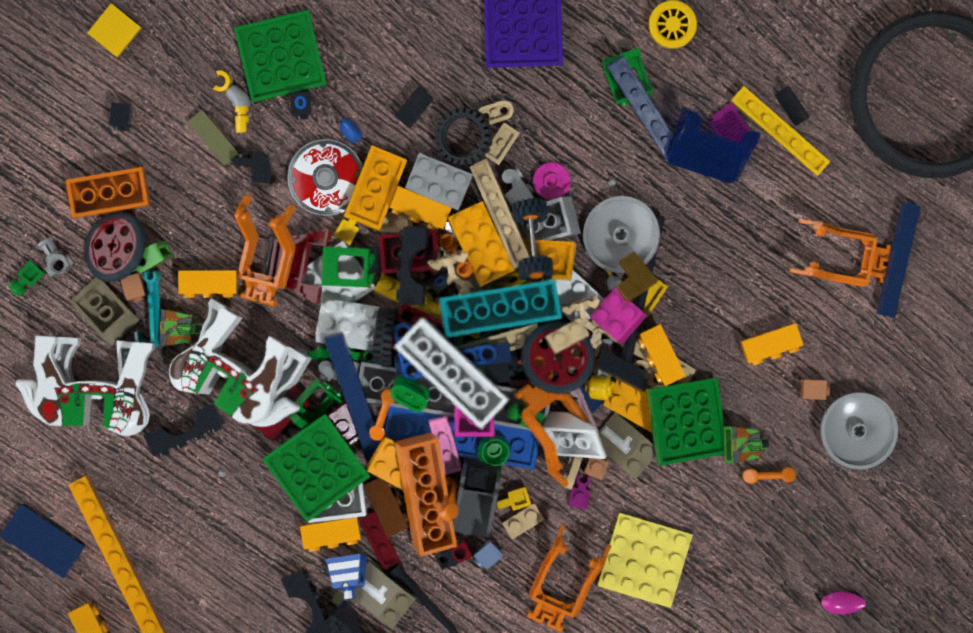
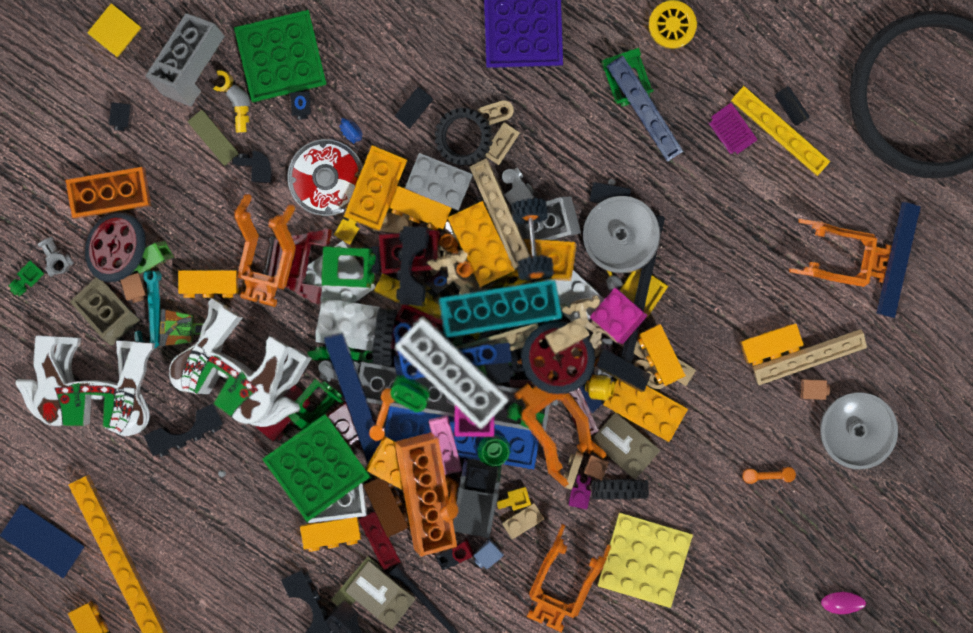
(184, 59): none -> light grey hinge
(347, 573): blue torso -> none
(549, 186): dark pink tile -> none
(573, 436): white slope -> none
(603, 191): none -> black slope
(620, 489): none -> black tyre
(639, 277): pearl gold tile -> none
(686, 421): green plate -> none
(708, 152): clear blue windscreen -> none
(743, 444): torso -> none
(809, 357): none -> tan plate

